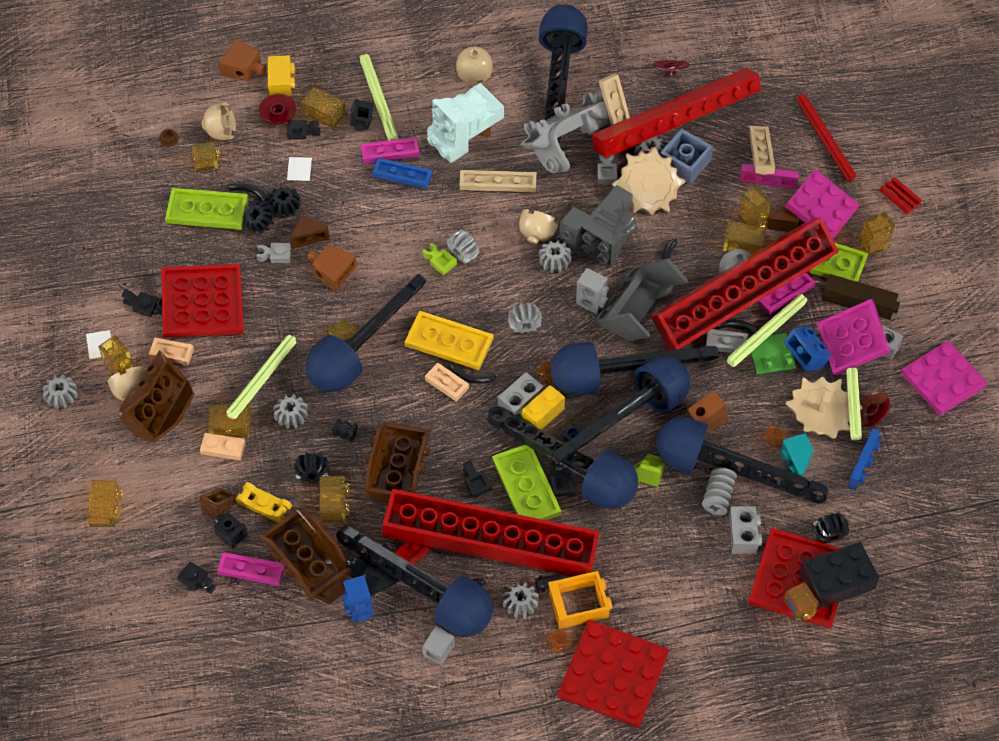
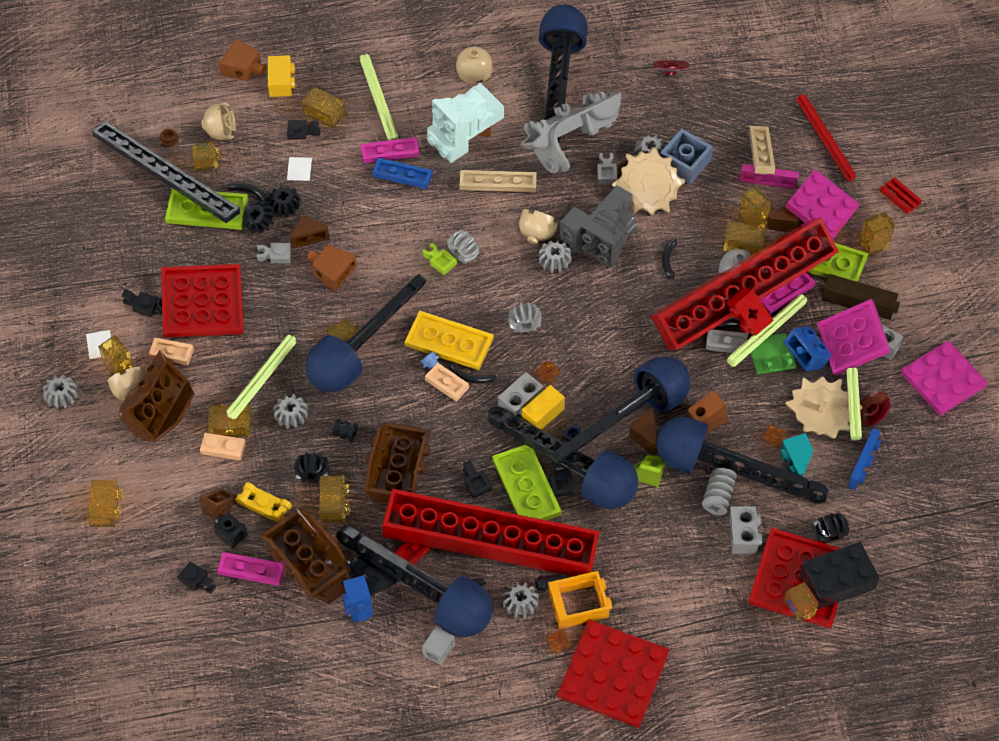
(166, 172): none -> black plate
(277, 109): dark red dish -> none
(361, 115): black brick -> none
(430, 360): none -> medium blue plate
(578, 369): dark blue piece -> none
(592, 291): light grey brick -> none
(614, 99): tan plate -> none
(636, 297): dark grey windscreen -> none
(644, 431): none -> reddish brown slope
(675, 112): red brick -> none
(749, 311): none -> red brick

